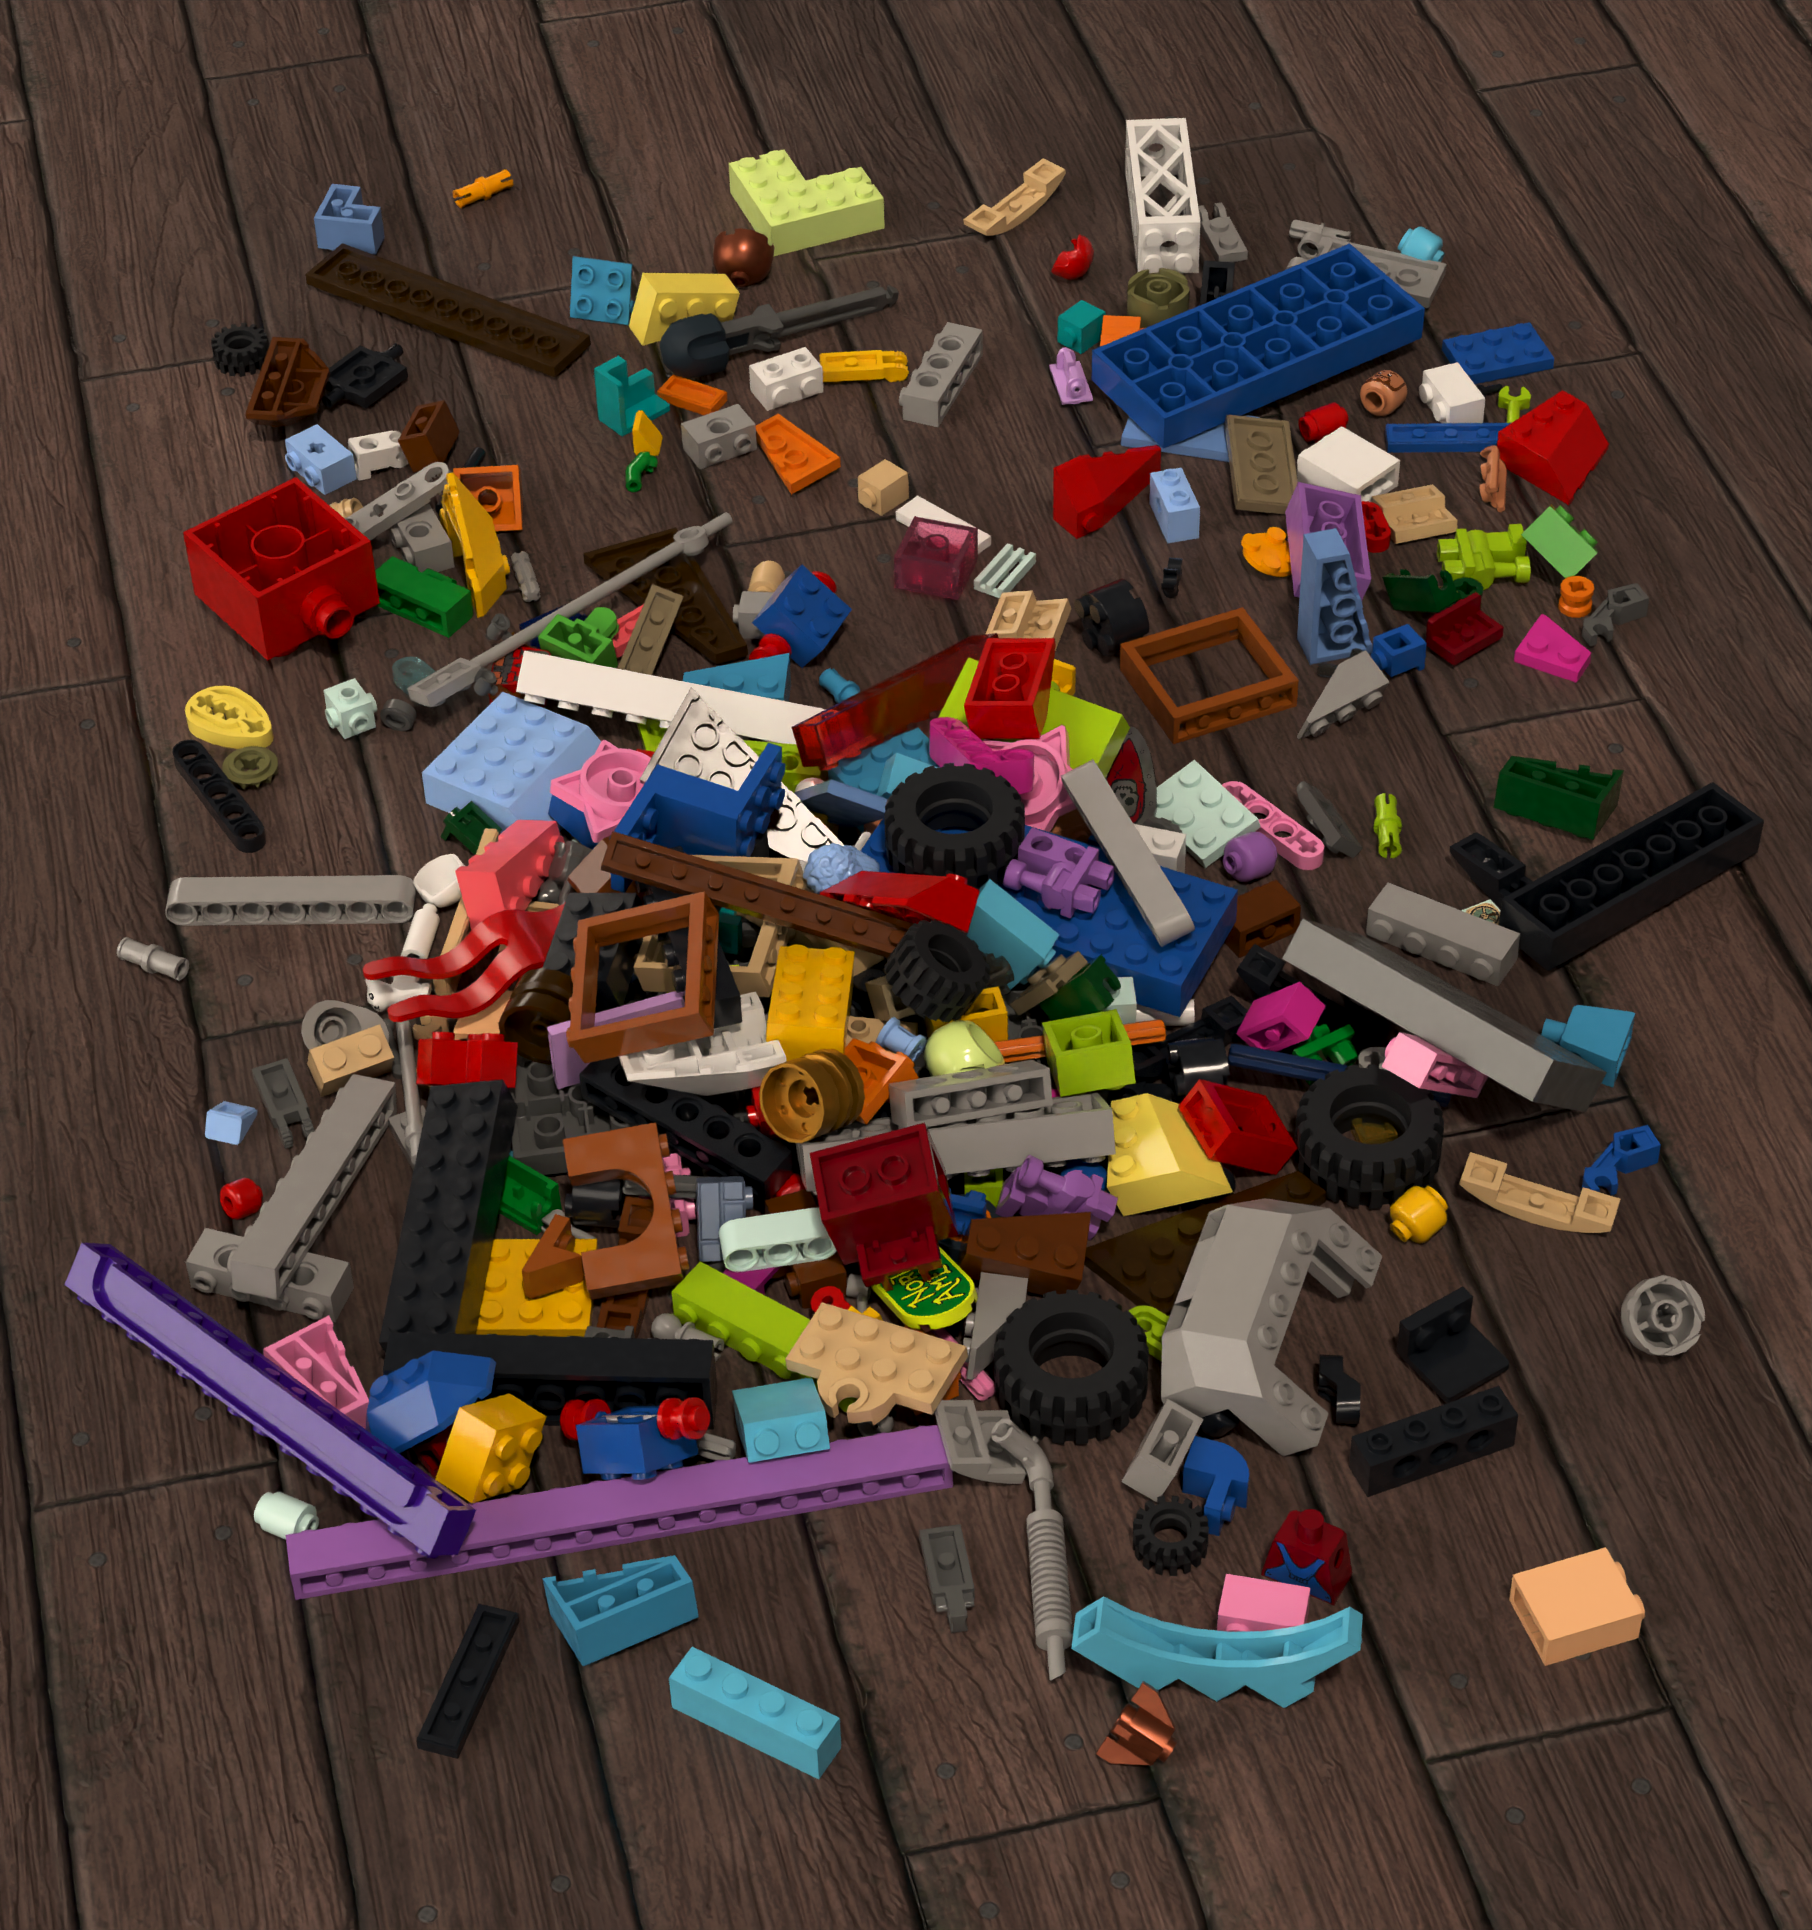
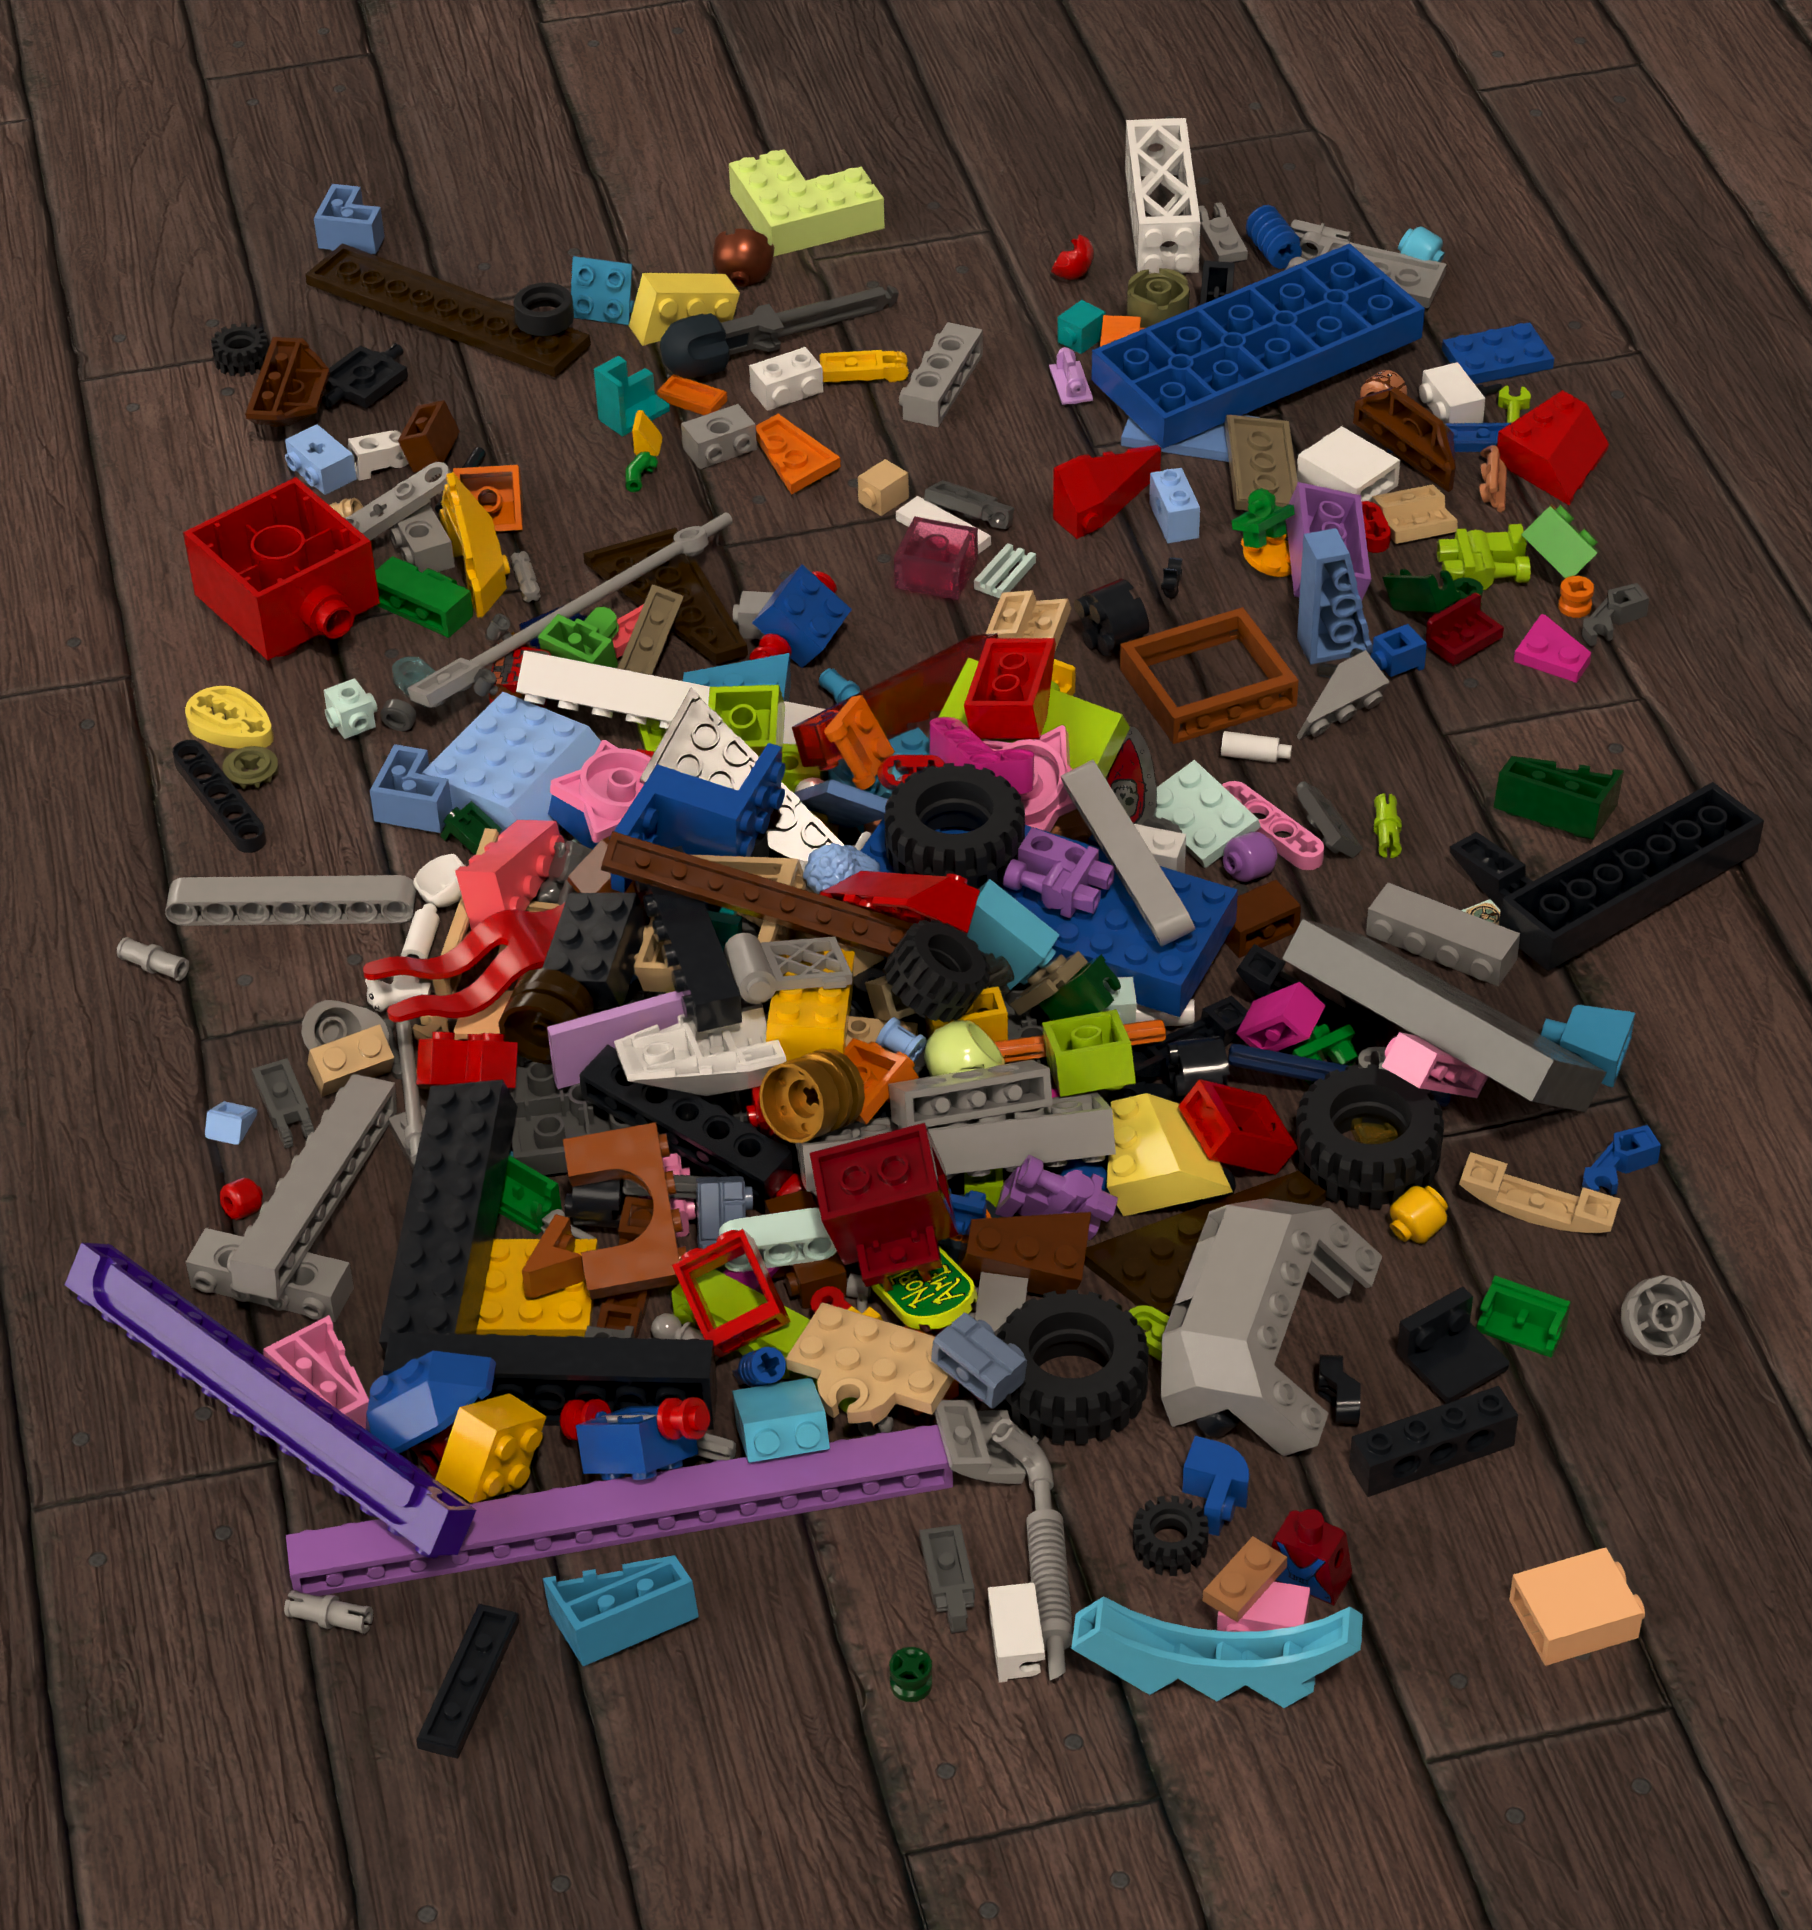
(284, 1514): light aqua brick -> none
(328, 1611): none -> light grey pin
(406, 795): none -> medium blue brick
(482, 188): light orange pin -> none
(546, 322): none -> black tyre
(656, 1029): dark orange window -> none
(746, 1326): none -> red window
(751, 713): none -> lime brick
(755, 1712): medium azure brick -> none
(760, 969): none -> light grey piece
(760, 1367): none -> blue hinge
(766, 577): tan brick -> none
(859, 741): none -> orange plate
(908, 763): none -> red beam
(913, 1663): none -> dark green wheel
(971, 503): none -> dark grey hinge
(979, 1359): none -> sand blue brick
(1015, 1630): none -> white hinge
(1019, 205): tan slope -> none
(1141, 1732): copper brick -> none
(1162, 1450): light grey brick -> none
(1245, 1579): none -> medium nougat plate
(1254, 747): none -> white cylinder
(1262, 519): none -> green hips
(1273, 236): none -> blue piece
(1322, 421): red brick -> none
(1409, 433): none -> reddish brown wedge
(1523, 1316): none -> green hinge

